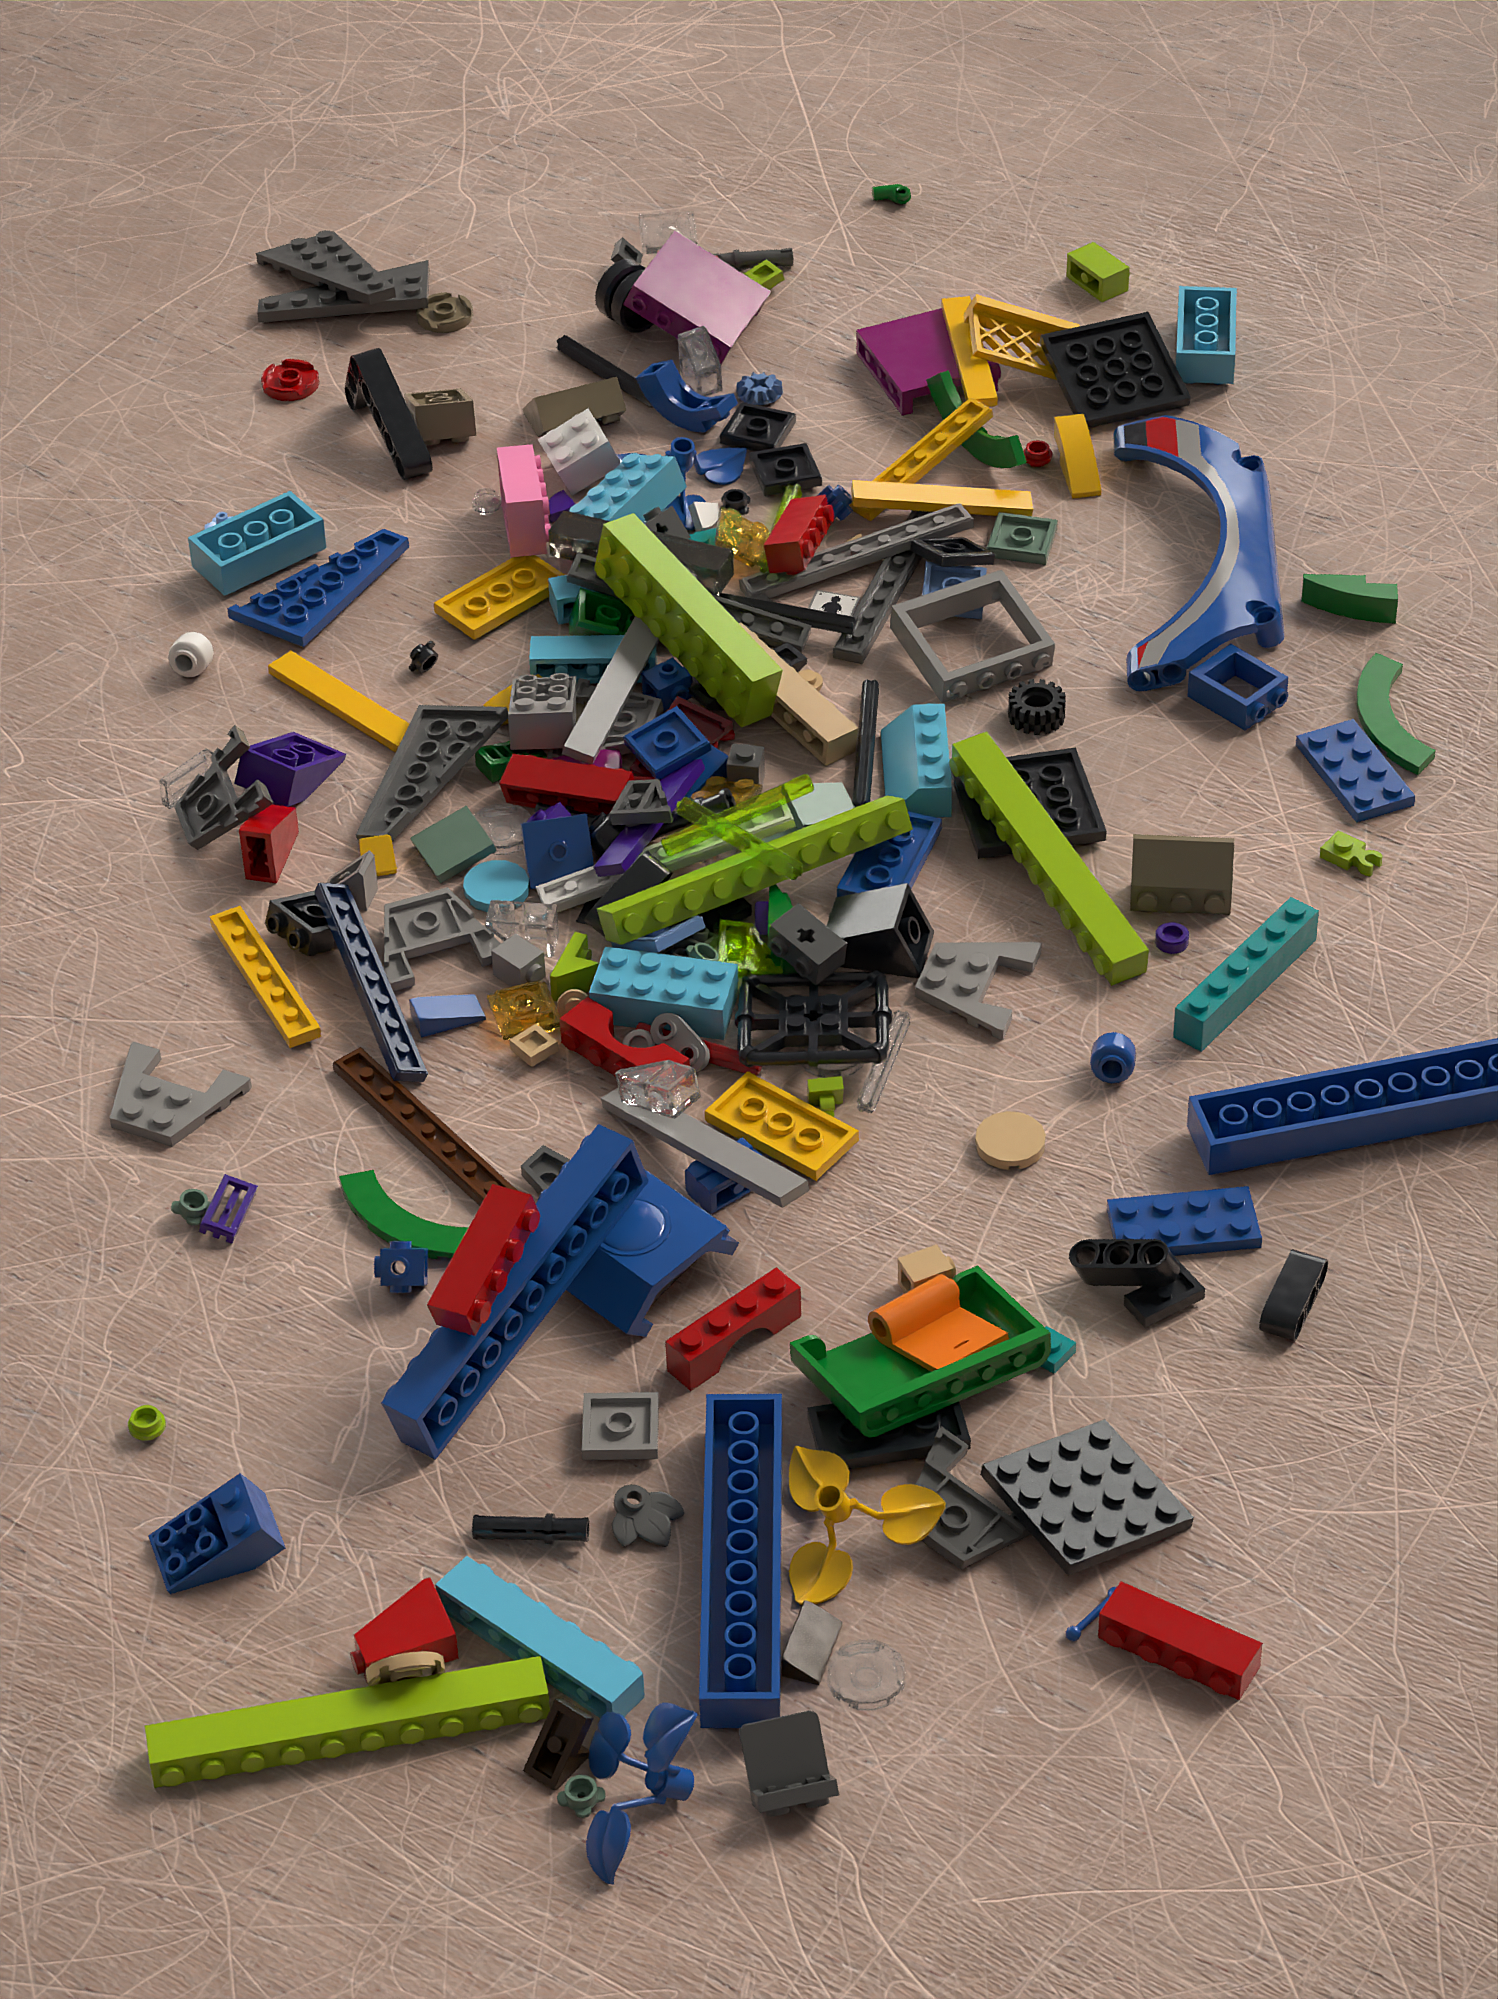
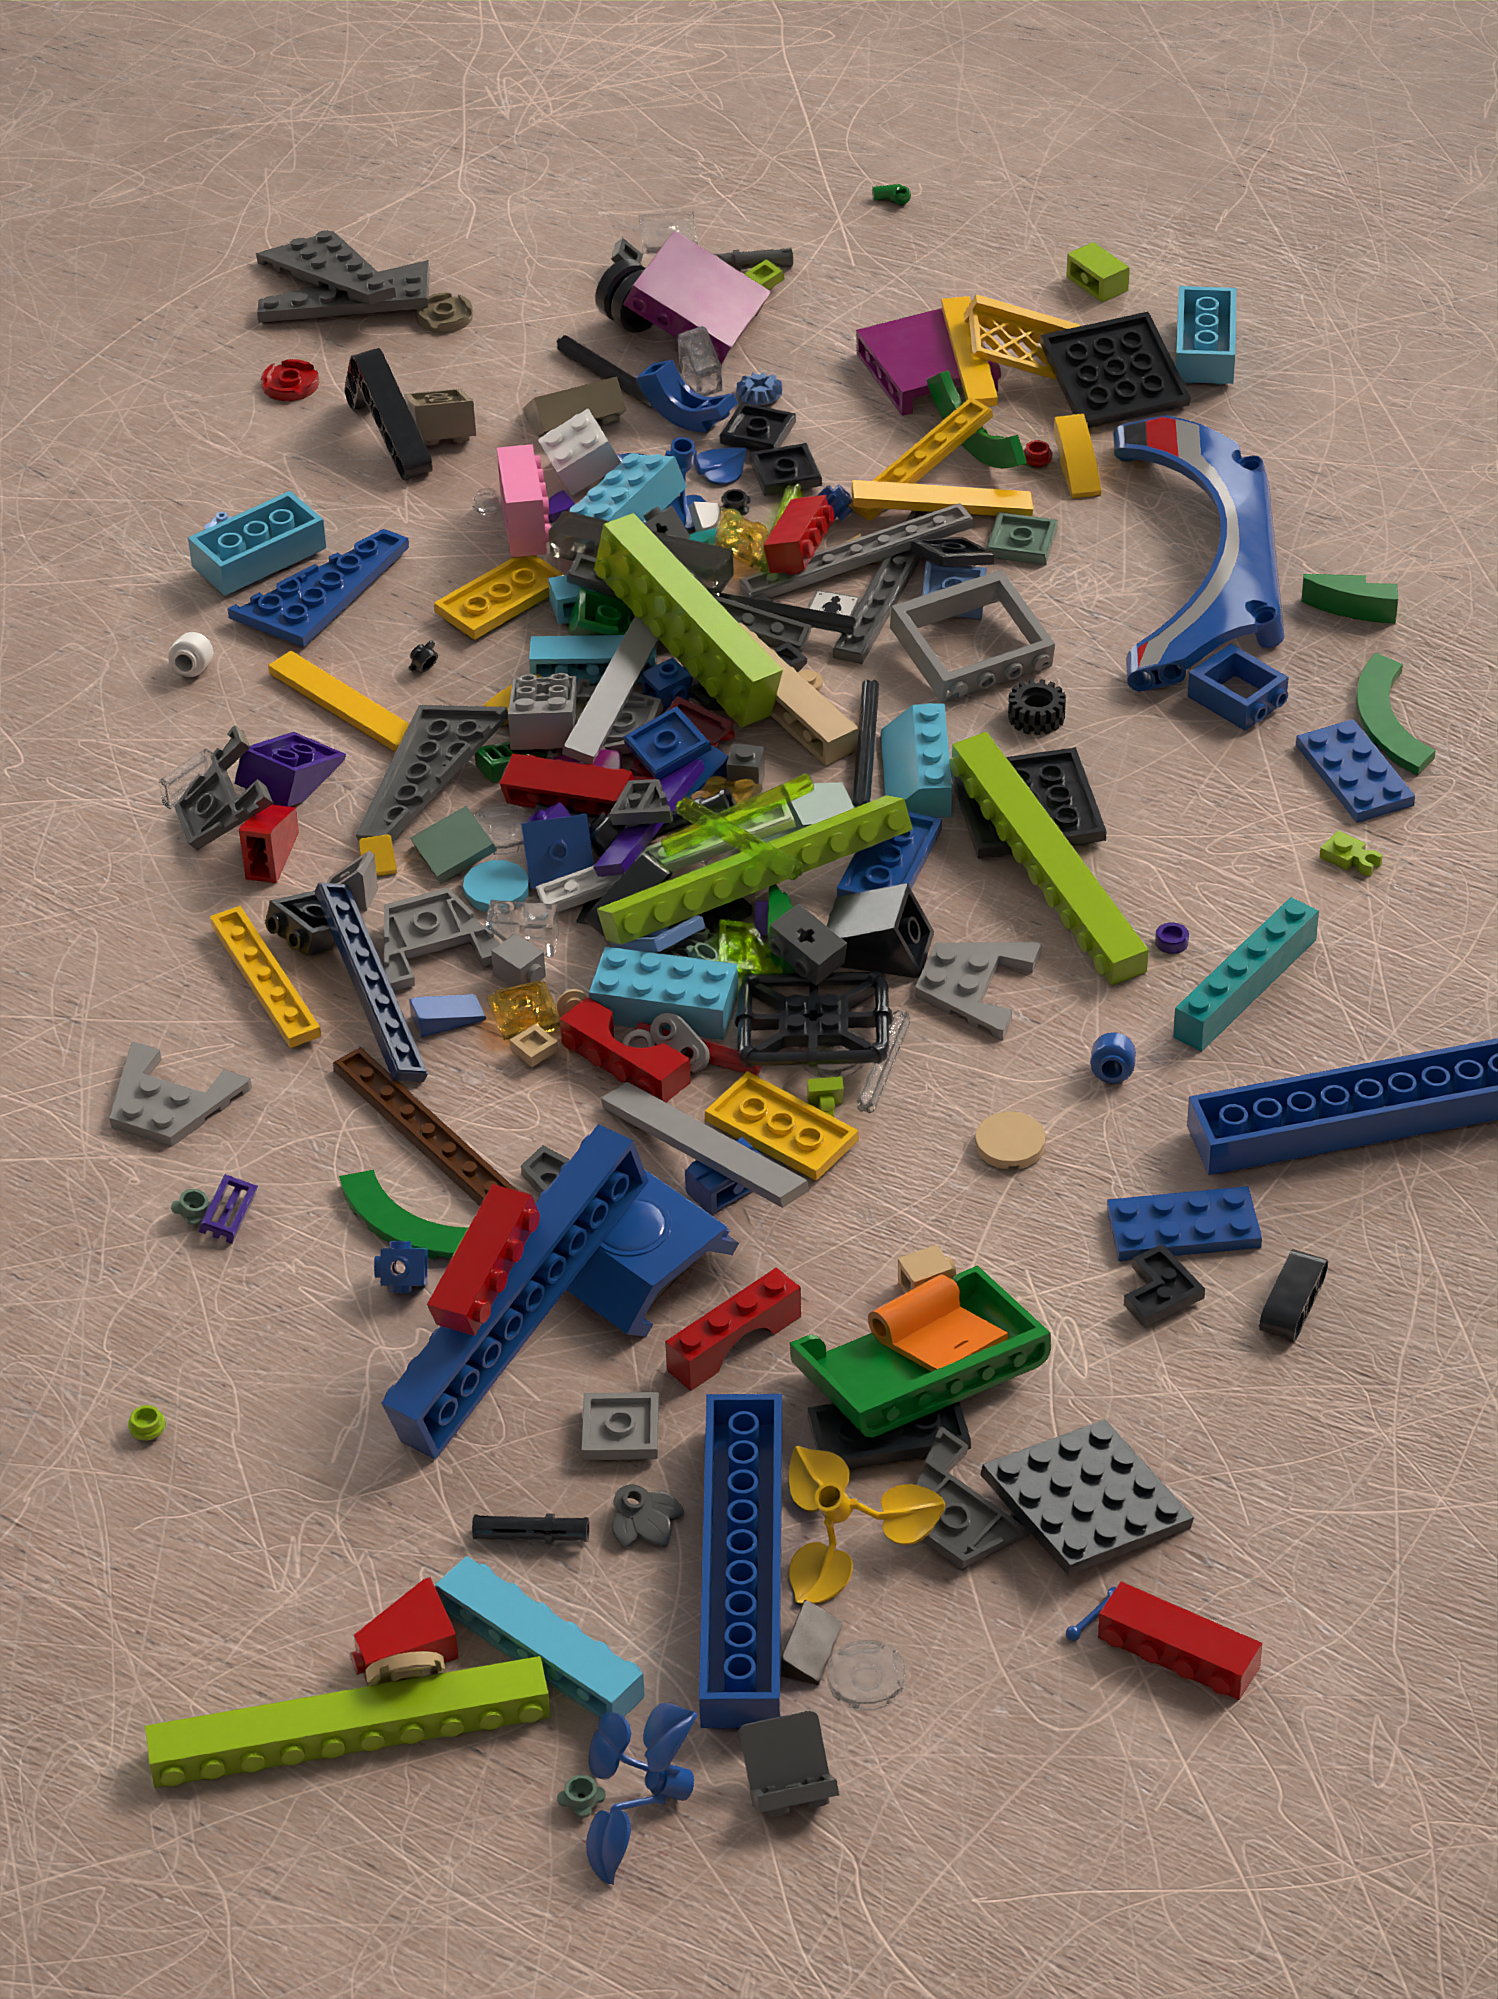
(217, 1537): blue slope -> none
(559, 1745): dark brown slope -> none
(574, 967): lime slope -> none
(659, 1087): clear slope -> none
(1061, 1351): teal plate -> none
(1124, 1262): black beam -> none
(1182, 874): dark tan slope -> none

